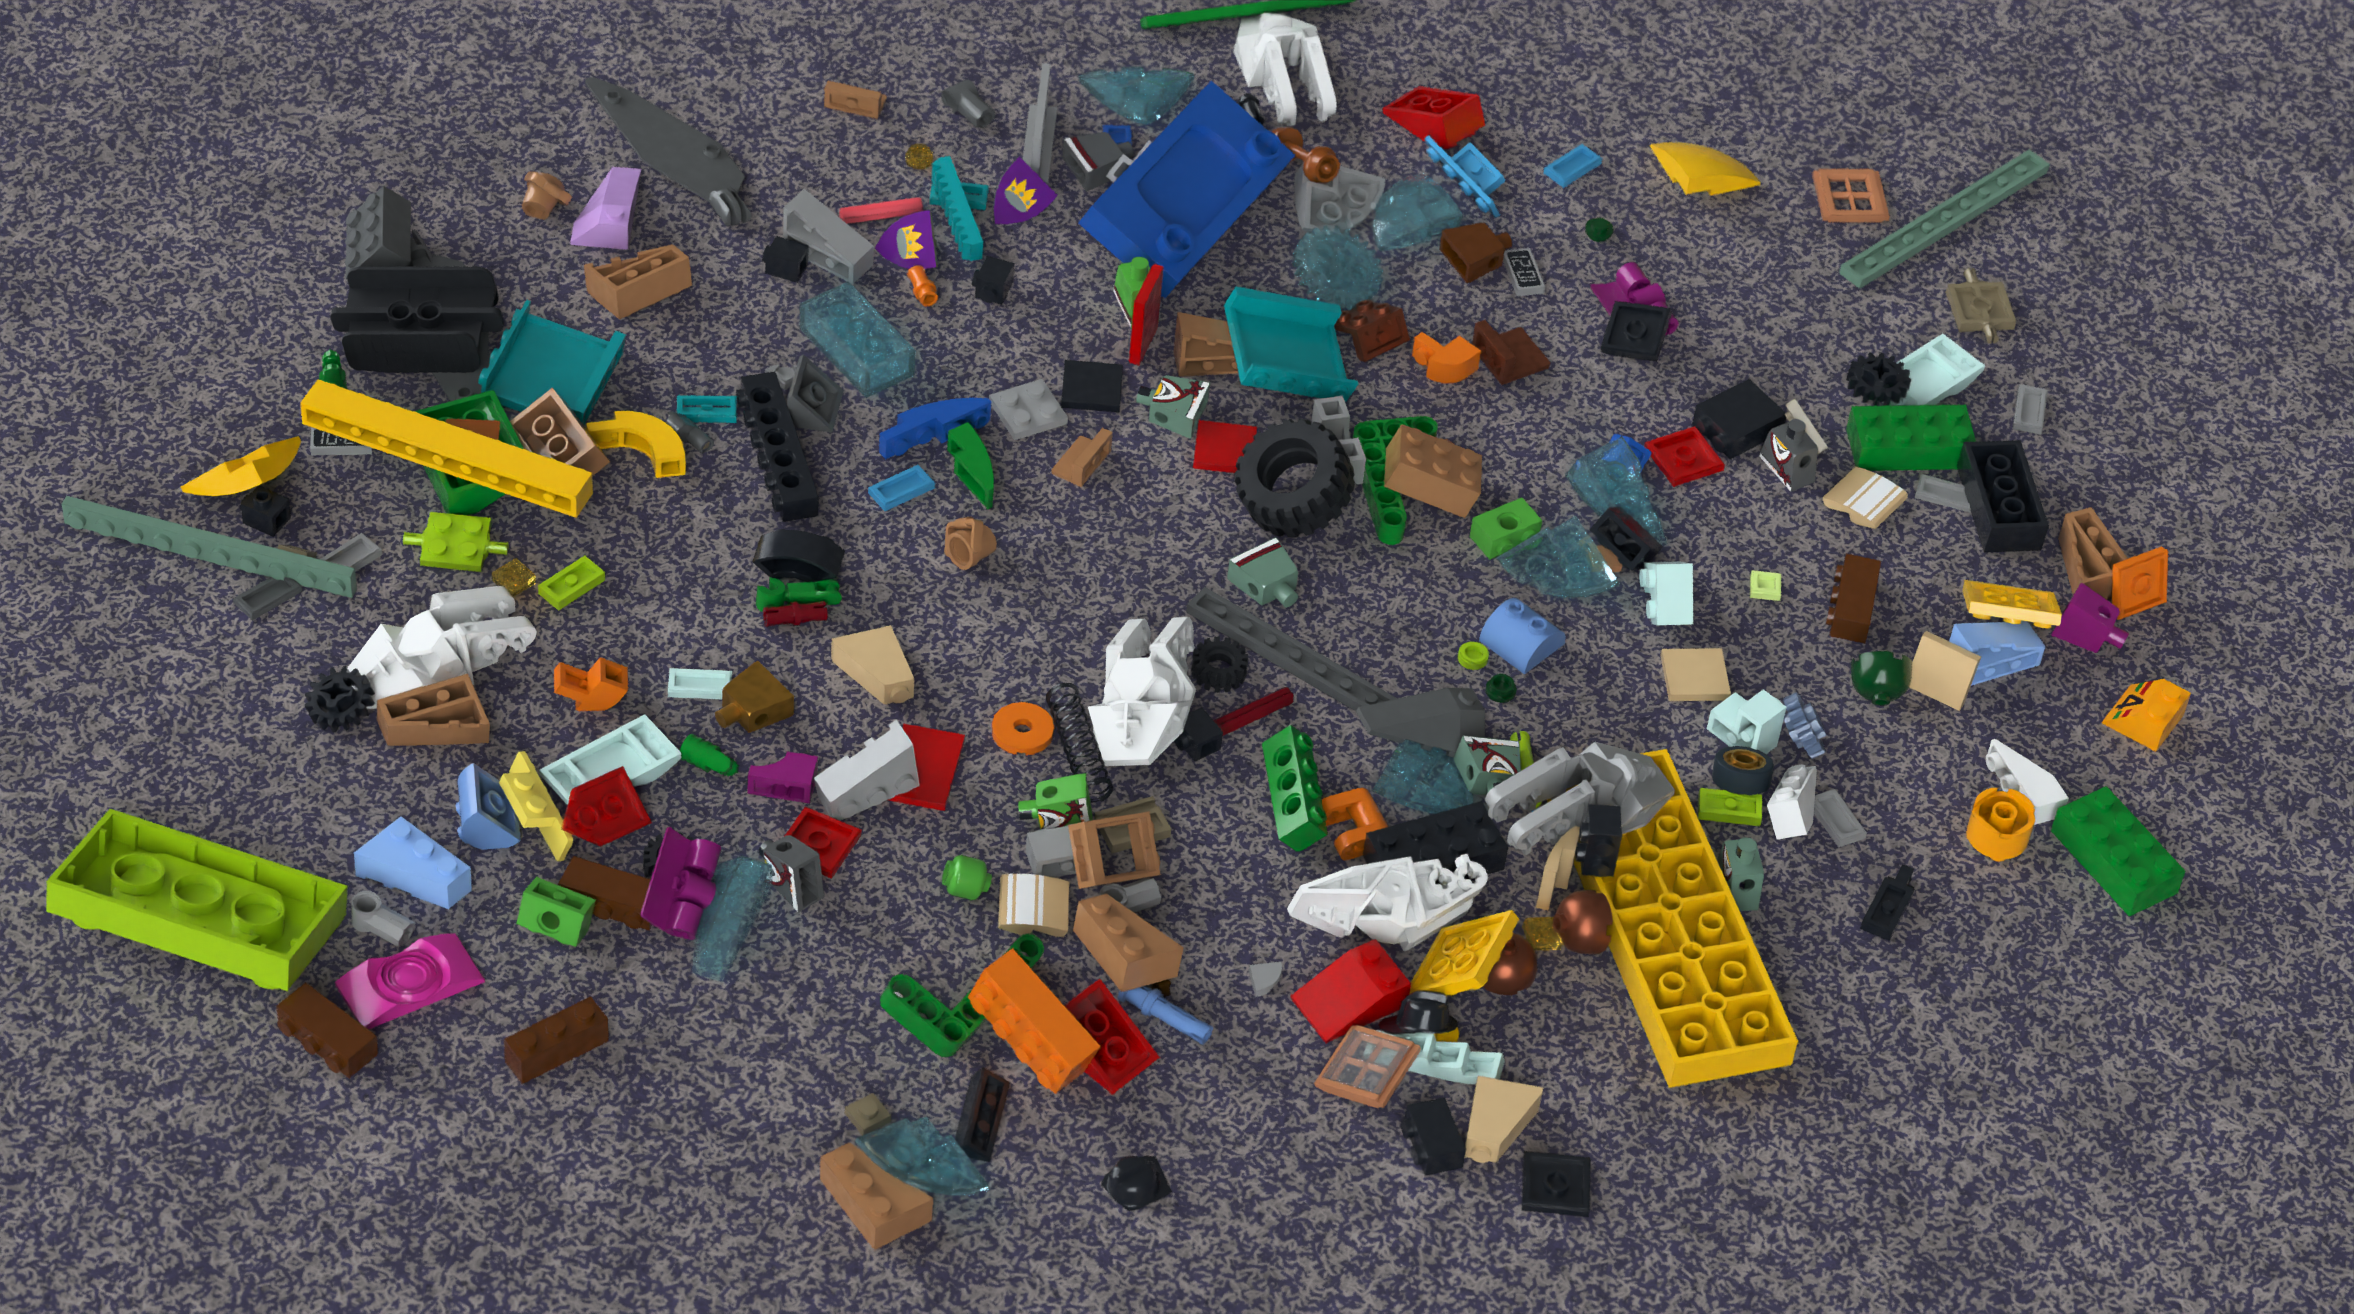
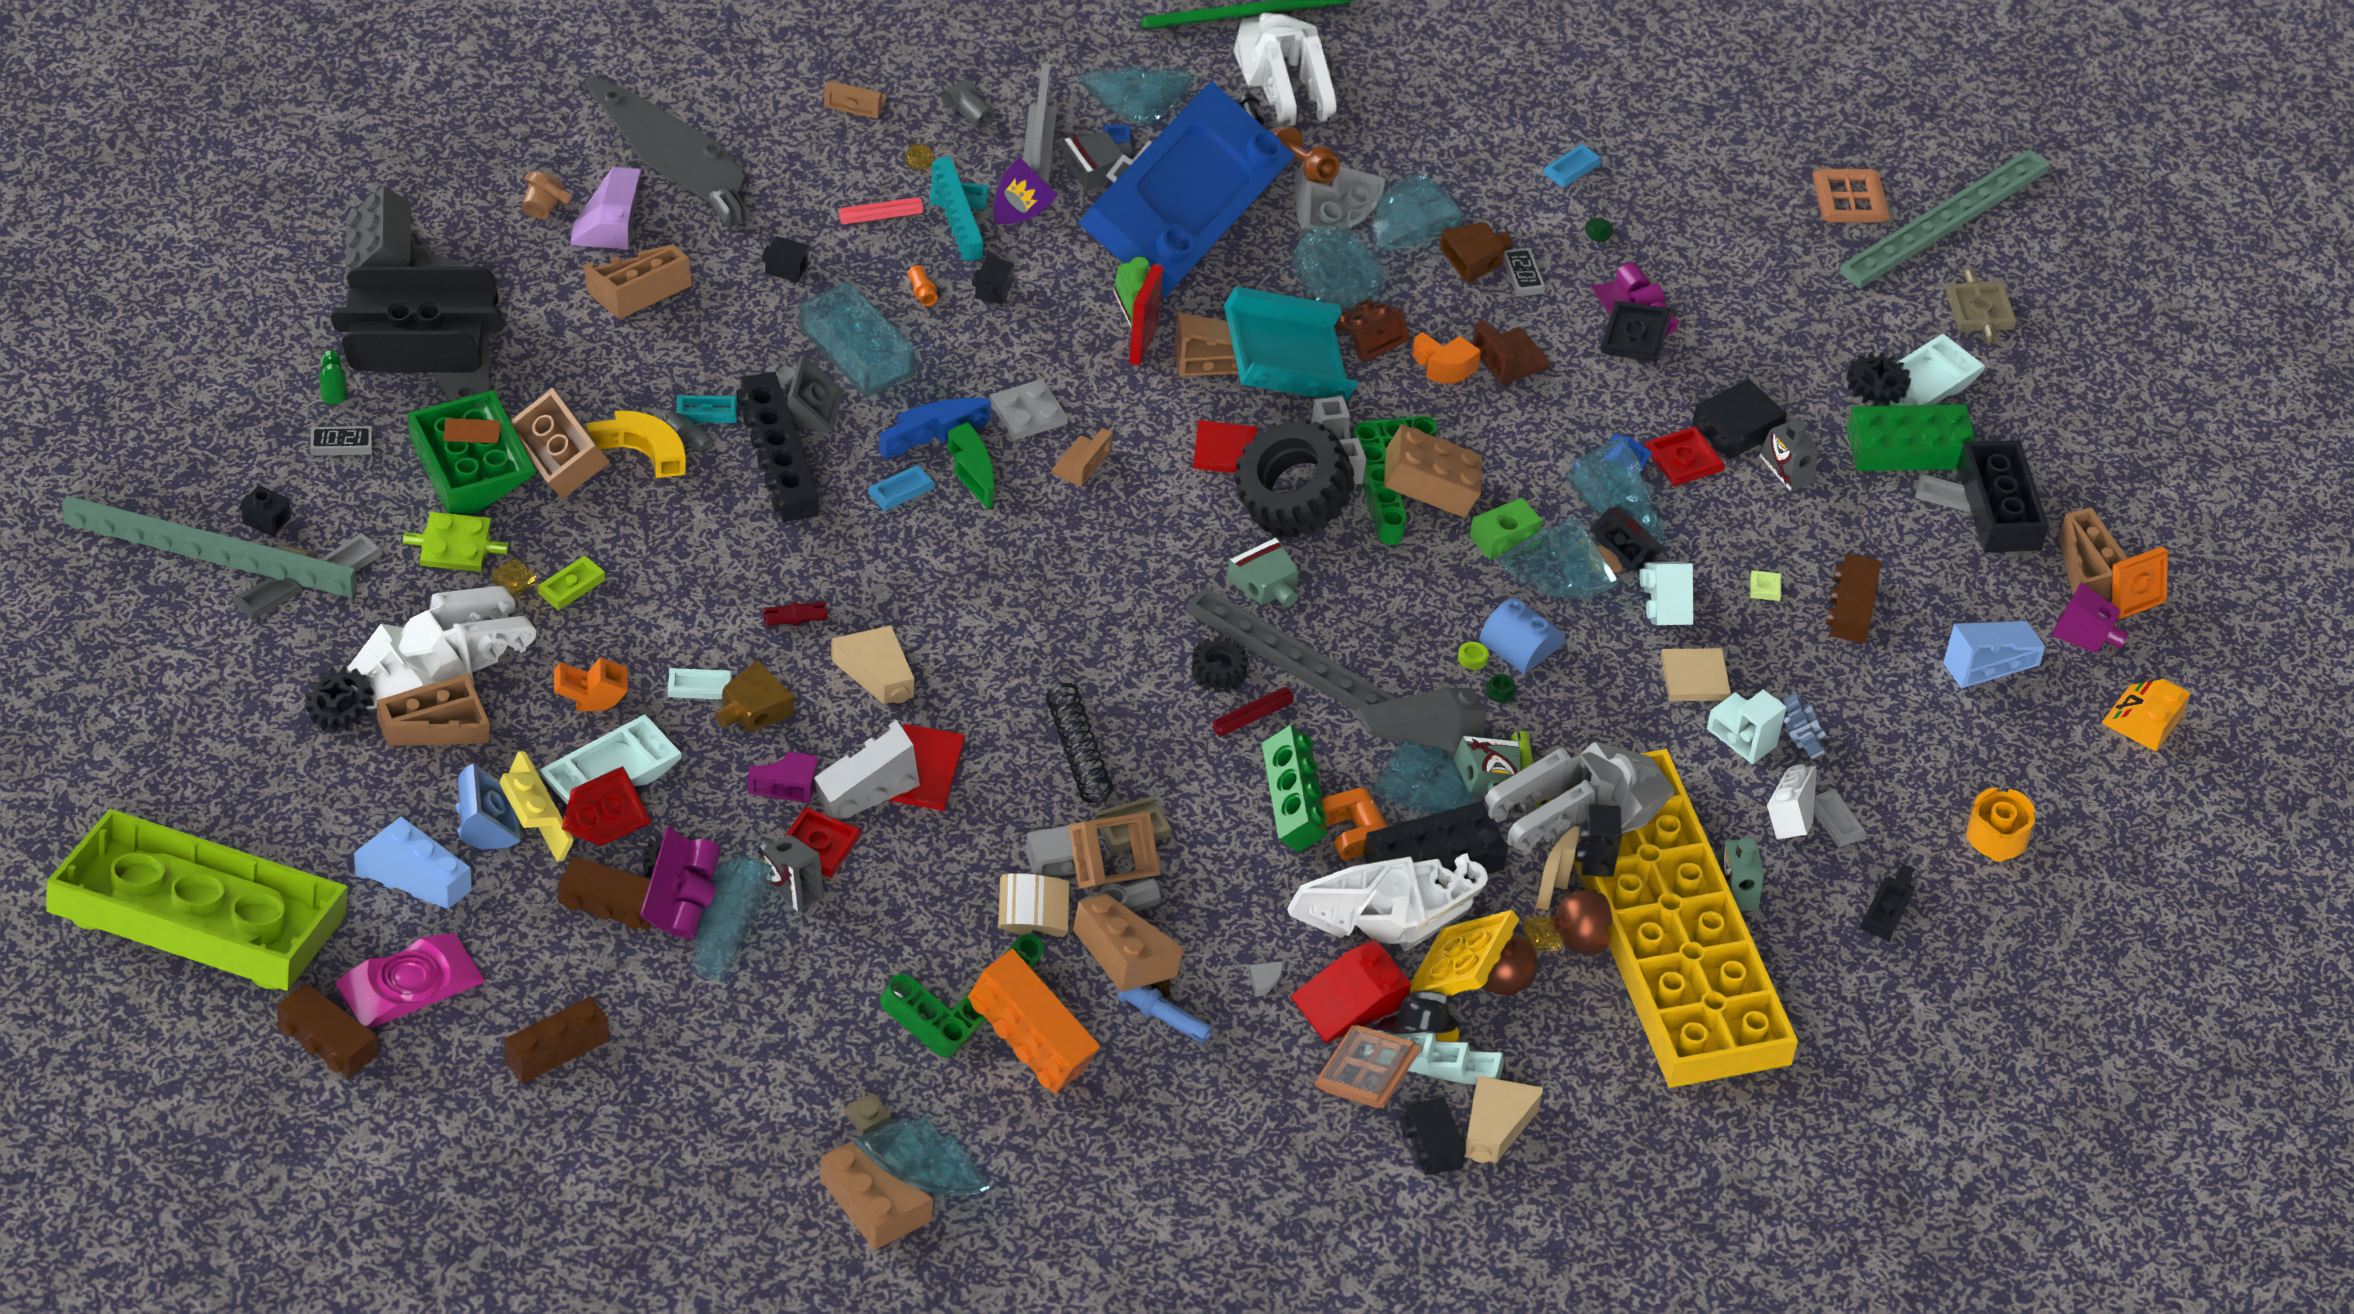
(247, 471): yellow brick -> none
(374, 917): light grey piece -> none
(447, 448): yellow brick -> none
(544, 900): bright green brick -> none
(547, 356): teal panel -> none
(707, 756): green hinge -> none
(797, 592): green piece -> none
(798, 555): black brick -> none
(830, 239): light grey wedge -> none
(910, 241): dark purple shield -> none
(966, 877): bright green head -> none
(968, 545): medium nougat piece -> none
(979, 1114): black slope -> none
(1022, 742): orange tile -> none
(1059, 802): bright green torso -> none
(1092, 386): black tile -> none
(1123, 1047): red slope -> none
(1136, 1182): black piece -> none
(1144, 697): white connector -> none
(1176, 403): sand green torso -> none
(1200, 735): black brick -> none
(1438, 113): red slope -> none
(1473, 171): dark azure bracket -> none
(1556, 1184): black tile -> none
(1703, 168): yellow brick -> none
(1729, 807): lime plate -> none
(1742, 770): black wheel -> none
(1796, 412): plate -> none
(1865, 497): tan slope -> none
(1881, 676): dark green cylinder -> none
(1943, 670): tan tile -> none
(2011, 604): yellow plate -> none
(2027, 778): white slope -> none
(2030, 409): light grey tile -> none
(2117, 851): green brick -> none

